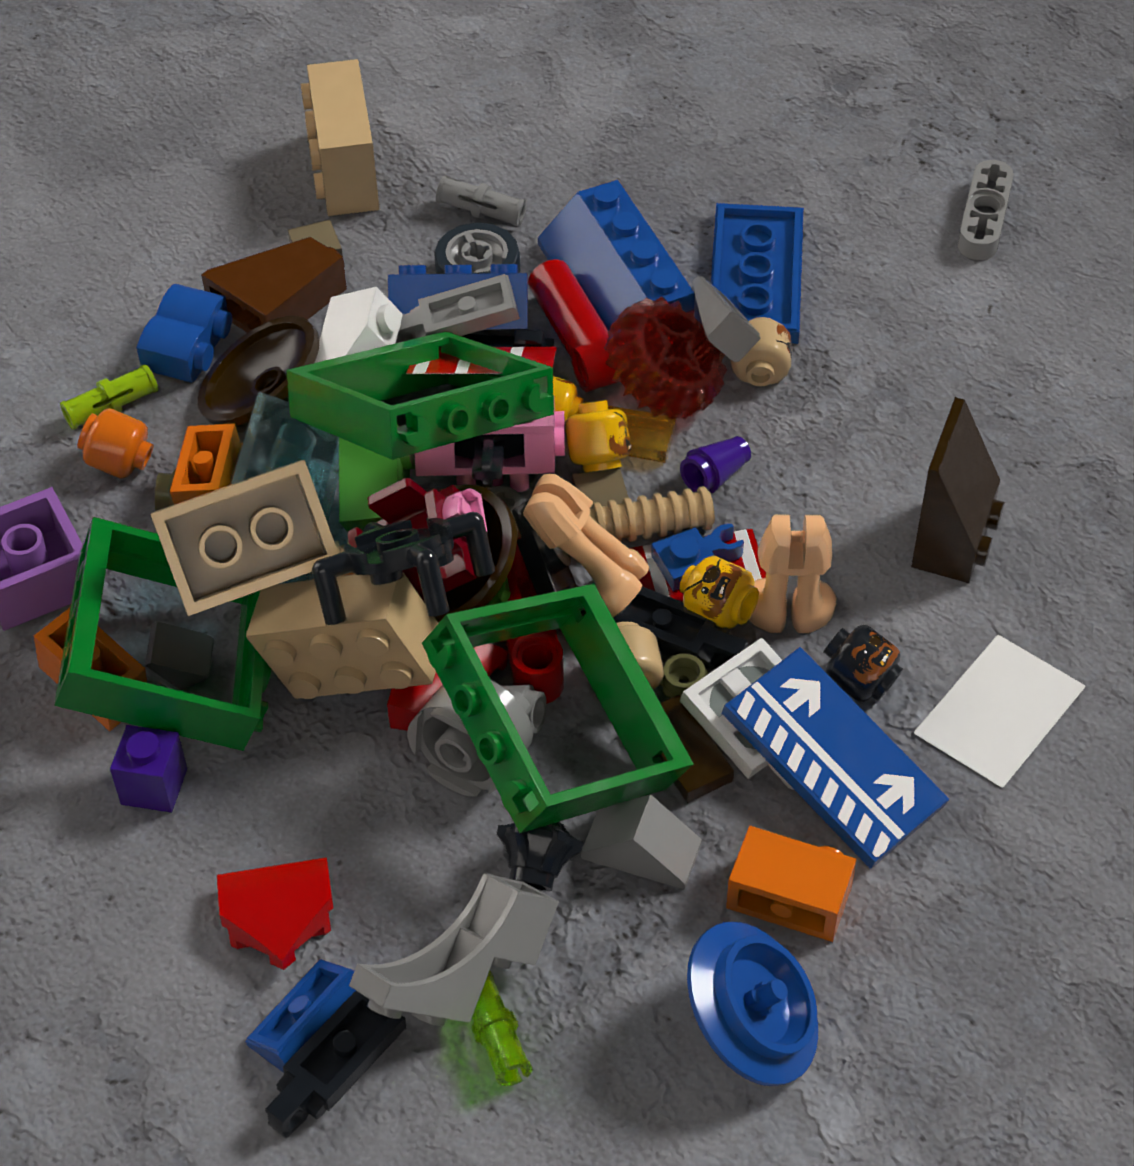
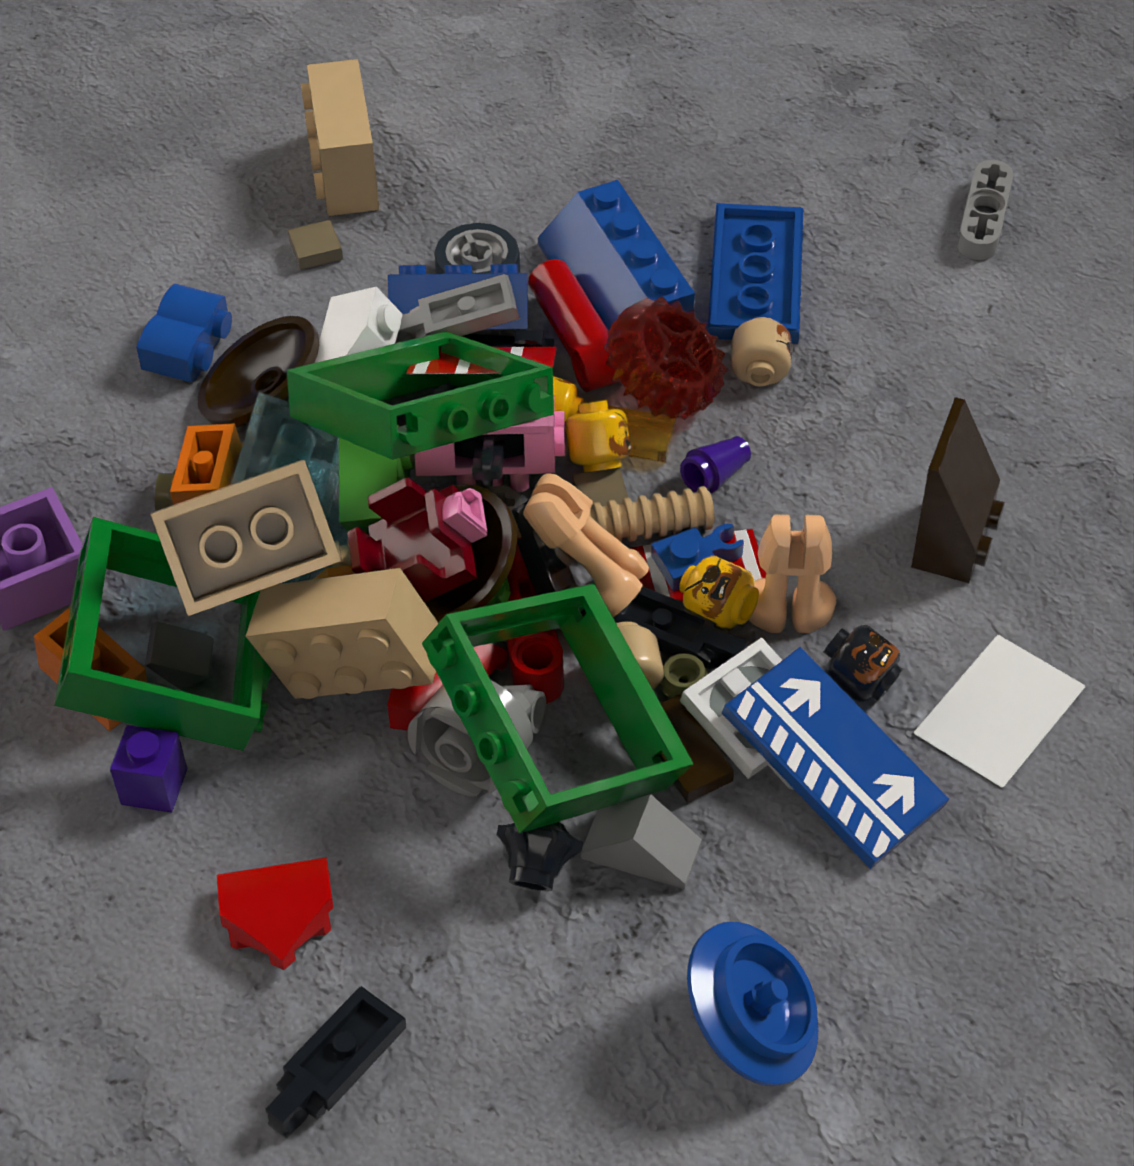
(110, 395): lime pin -> none
(115, 443): orange head -> none
(278, 282): reddish brown slope -> none
(301, 1012): blue slope -> none
(397, 547): black plate -> none
(445, 979): light grey arch -> none
(481, 200): light grey pin -> none
(496, 1031): clear neon green pin -> none
(723, 321): light grey slope -> none
(791, 883): orange brick -> none

